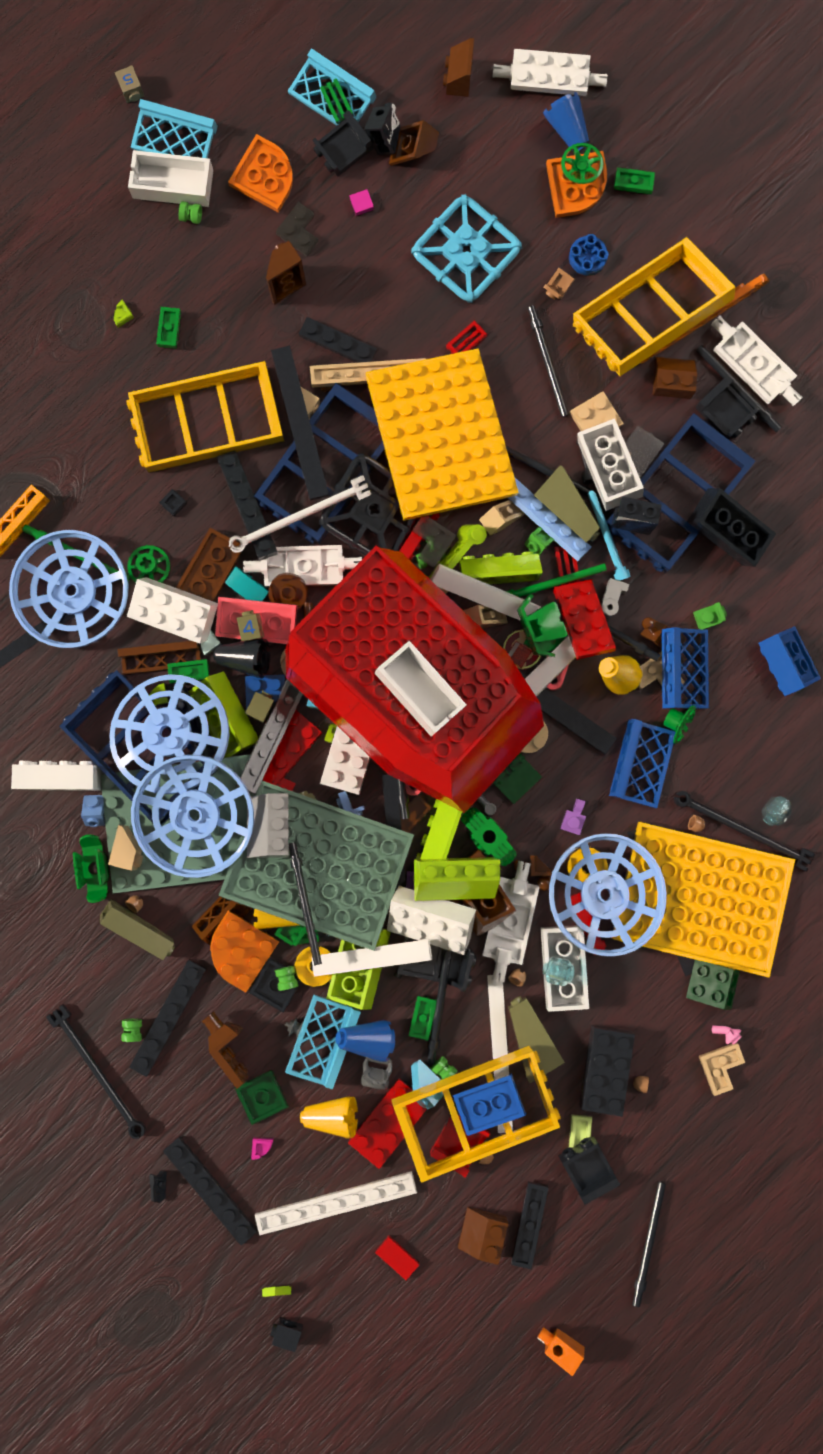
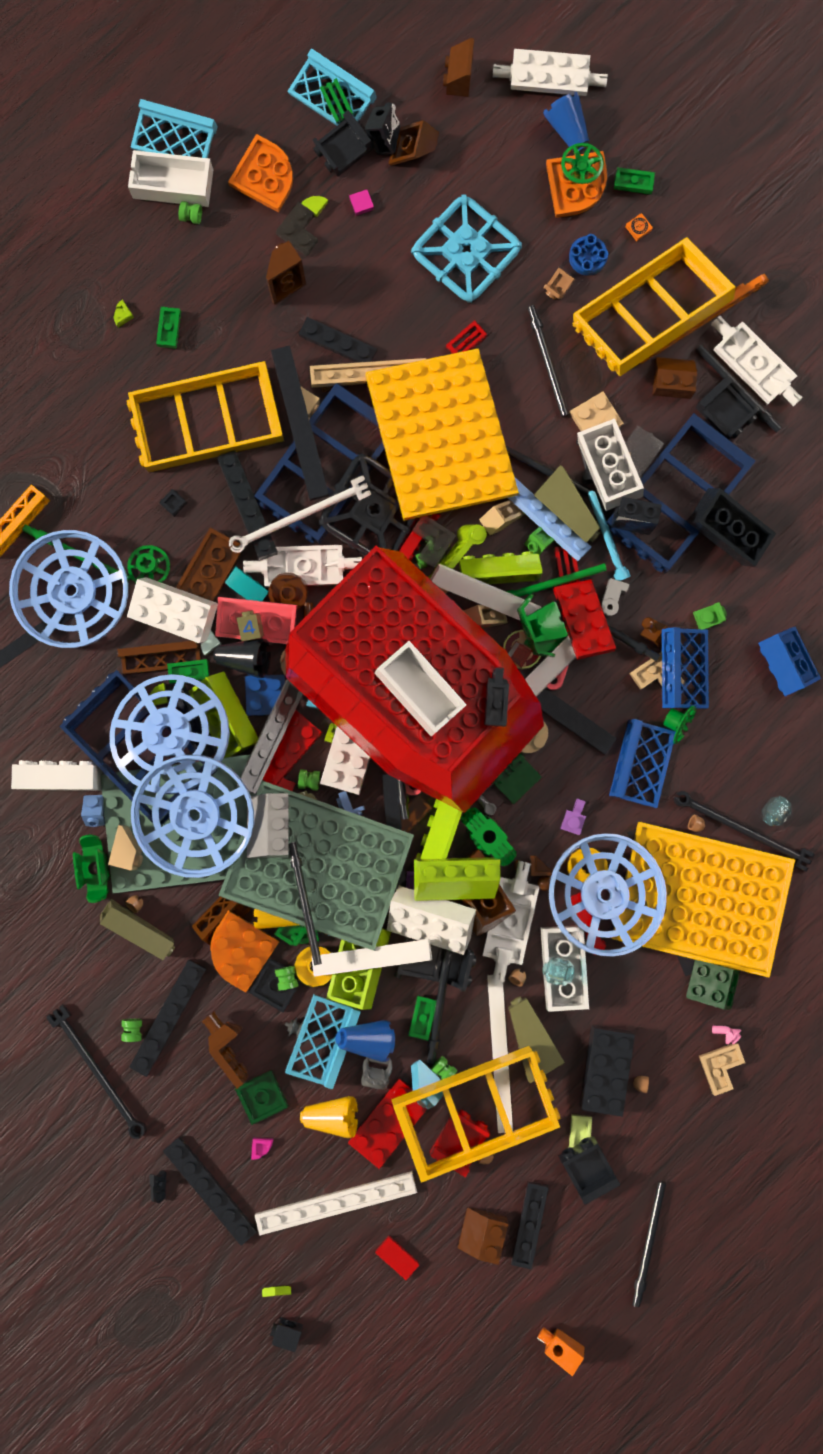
(129, 84): dark tan brick -> none
(260, 706): olive brick -> none
(309, 780): none -> bright green wheel
(315, 204): none -> lime tile
(489, 1105): blue plate -> none
(496, 699): none -> black hinge
(620, 674): yellow cone -> none
(639, 227): none -> orange tile

